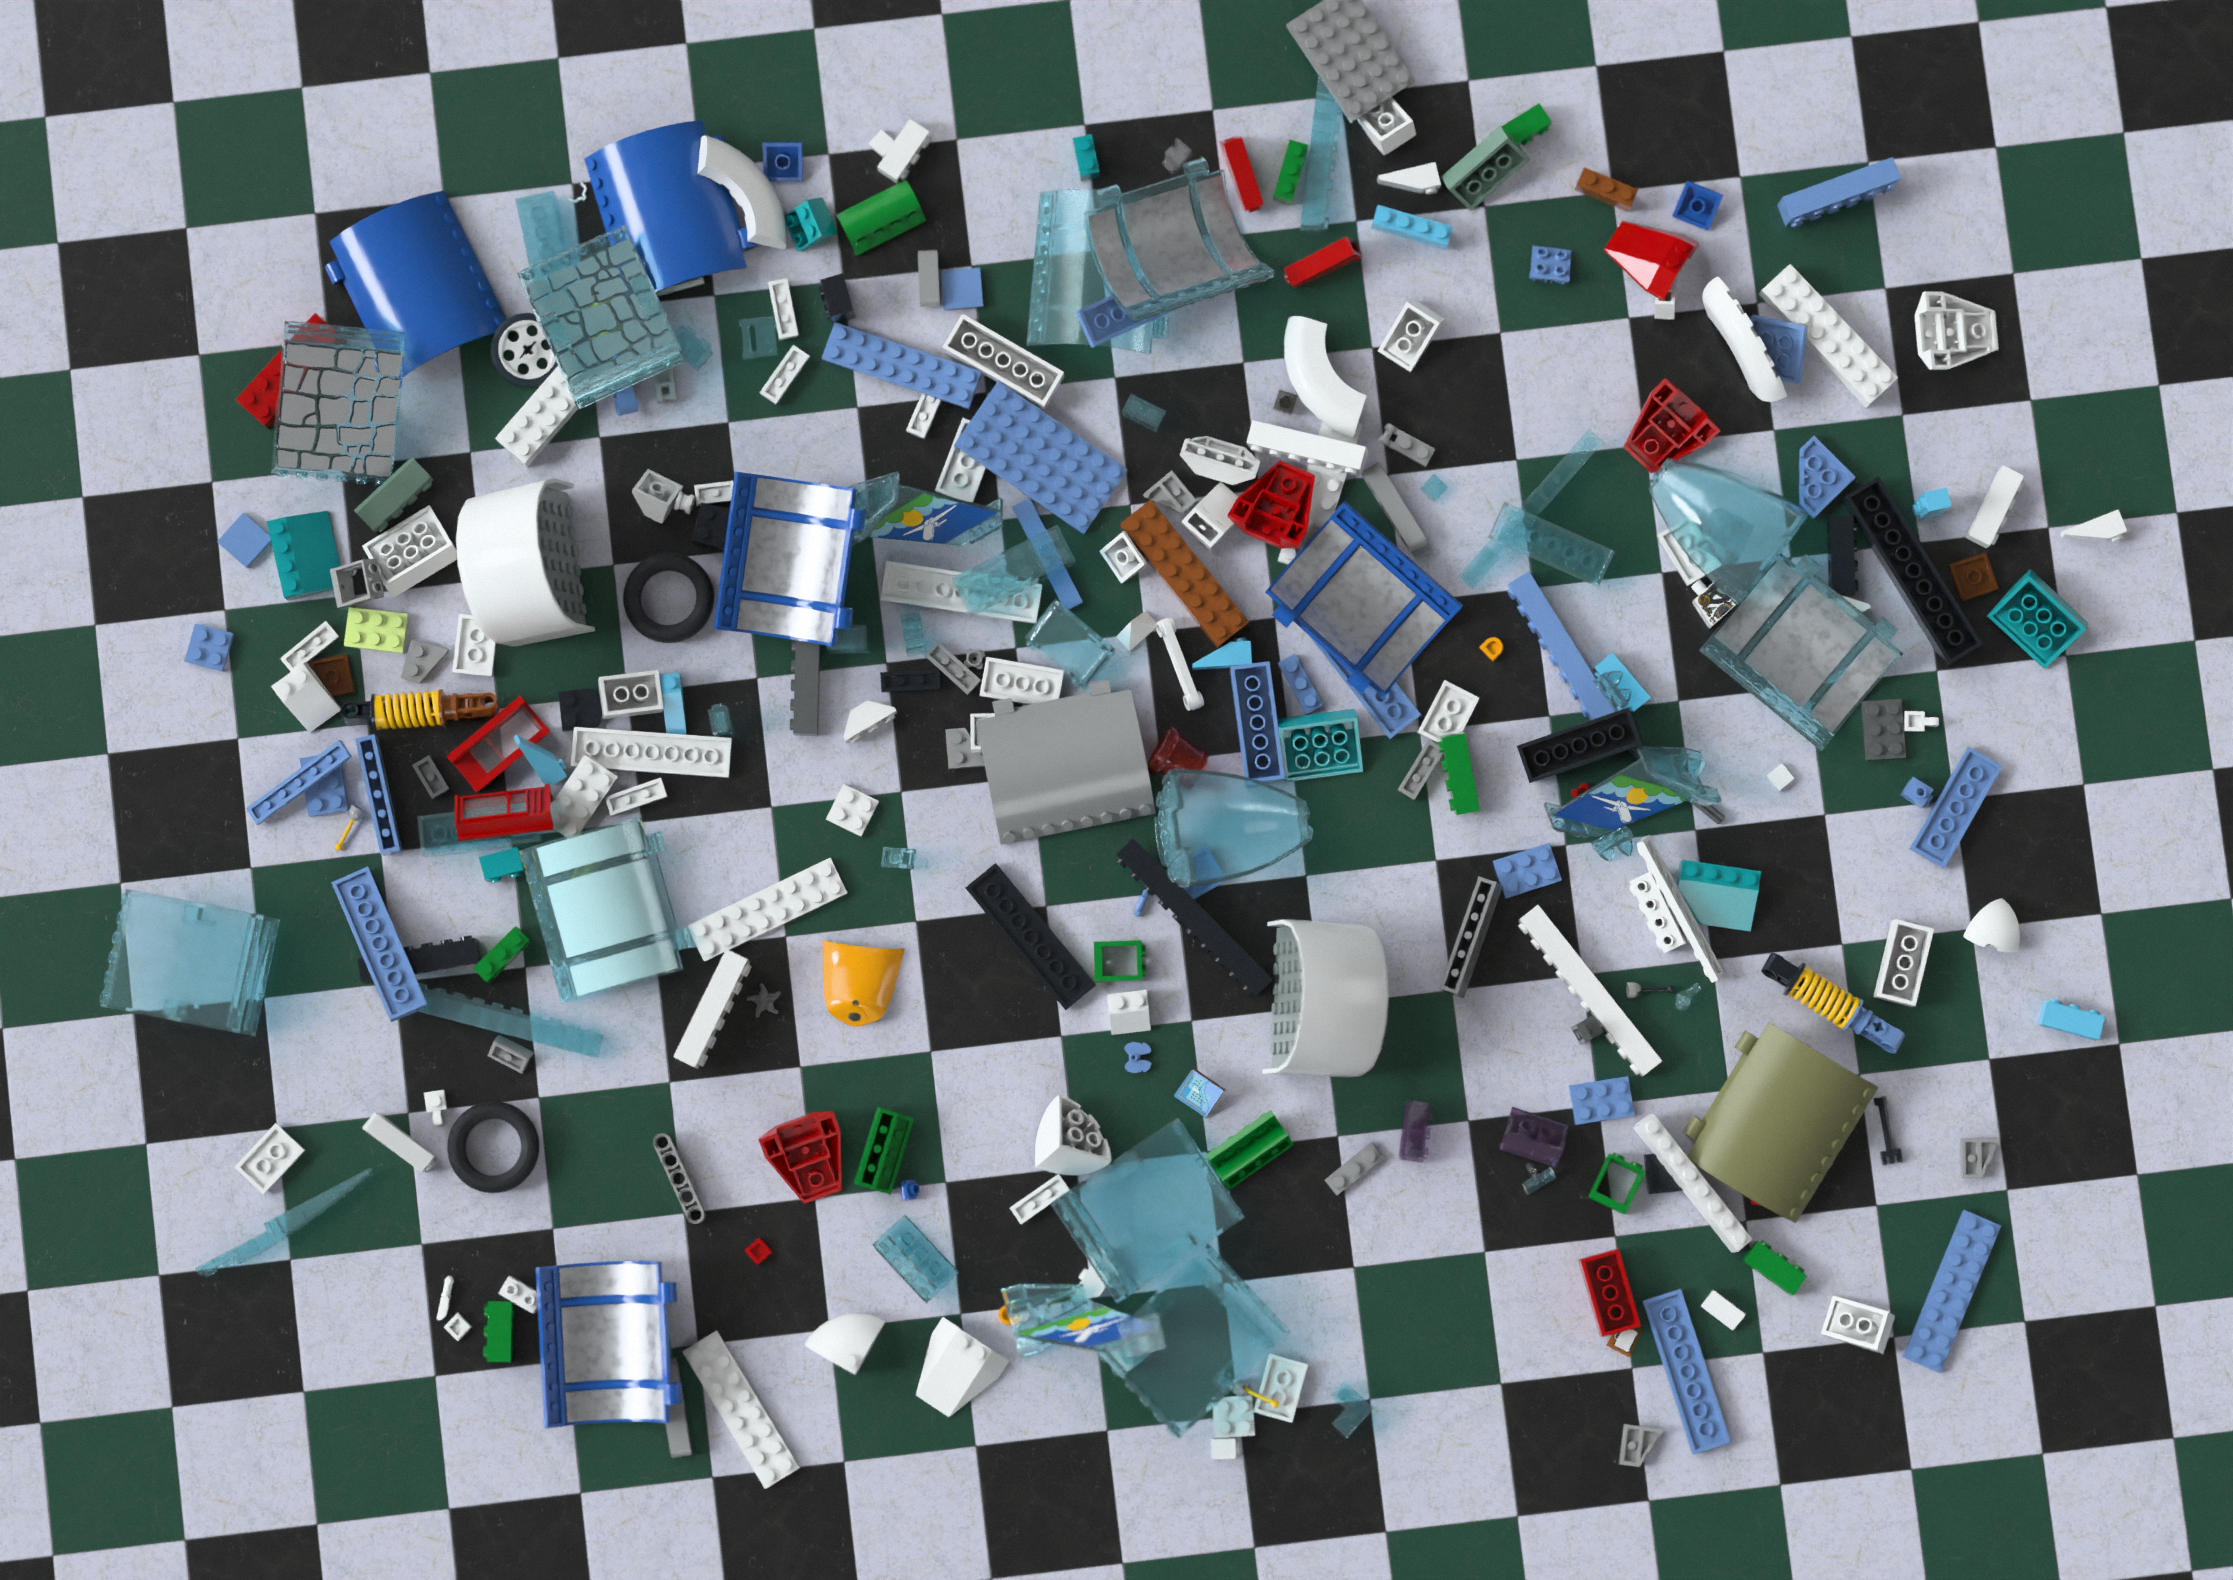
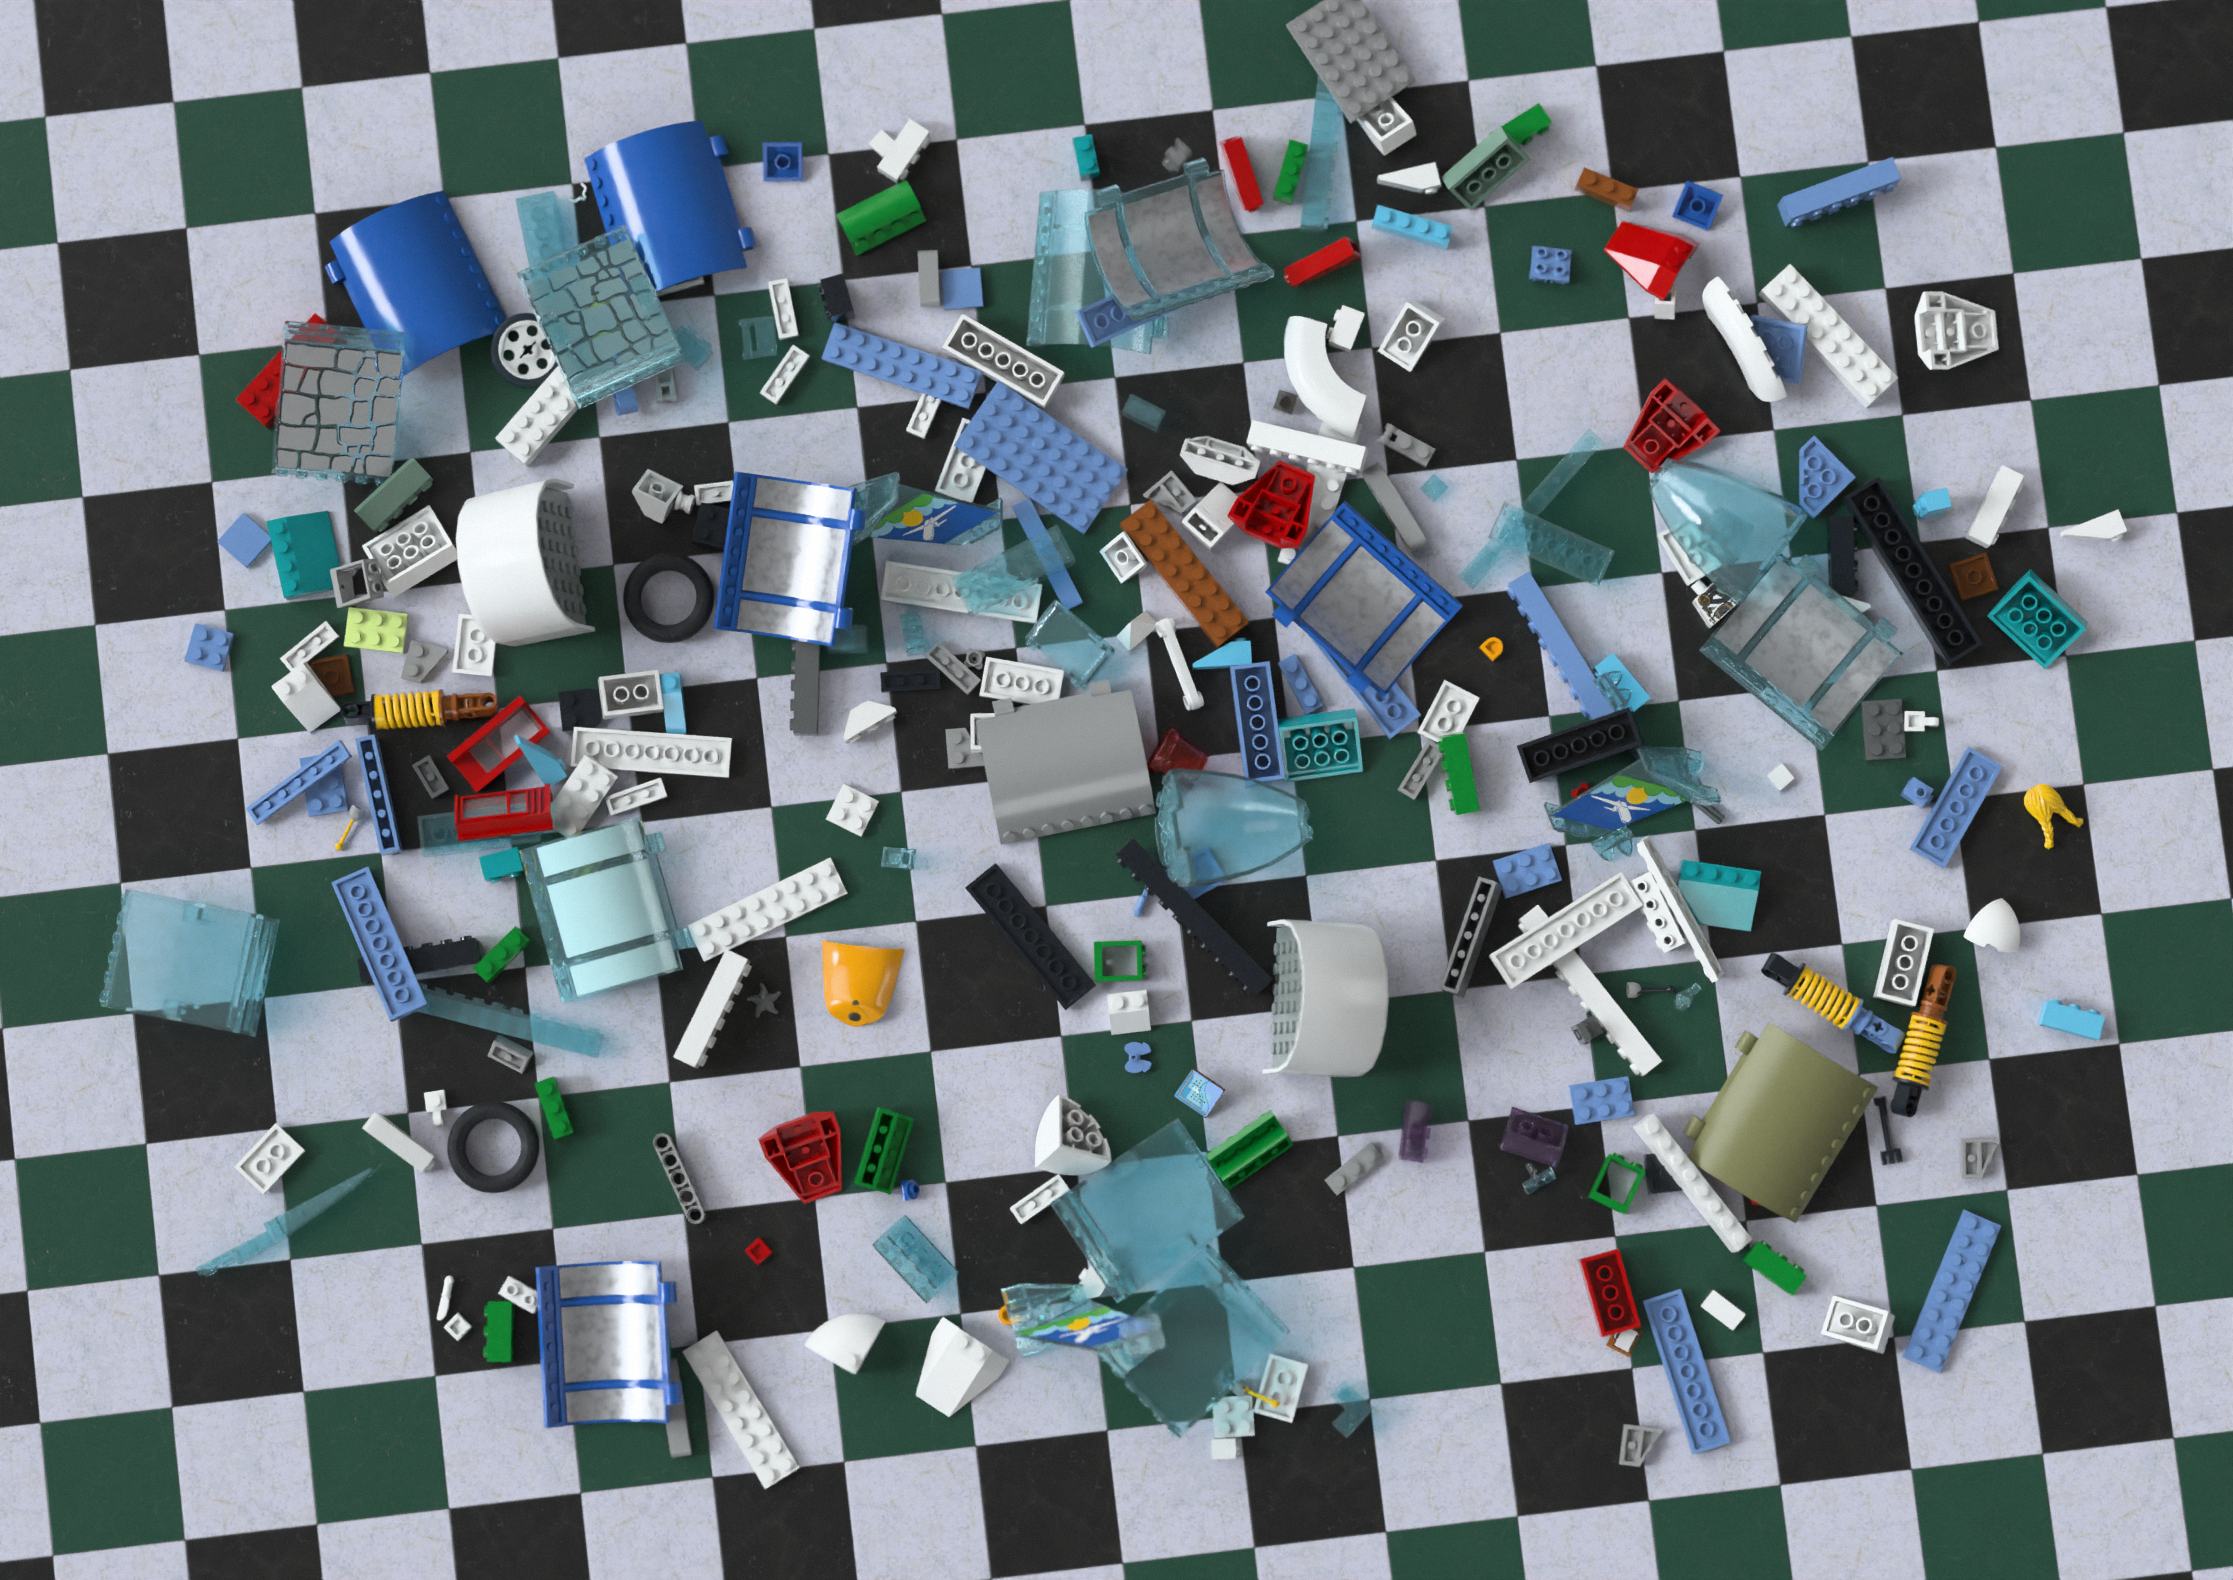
(554, 1108): none -> green brick
(720, 720): clear light blue brick -> none
(750, 189): white brick -> none
(810, 224): teal slope -> none
(1345, 329): none -> white brick
(1565, 930): none -> white plate
(1921, 1041): none -> piece
(2044, 801): none -> yellow hair

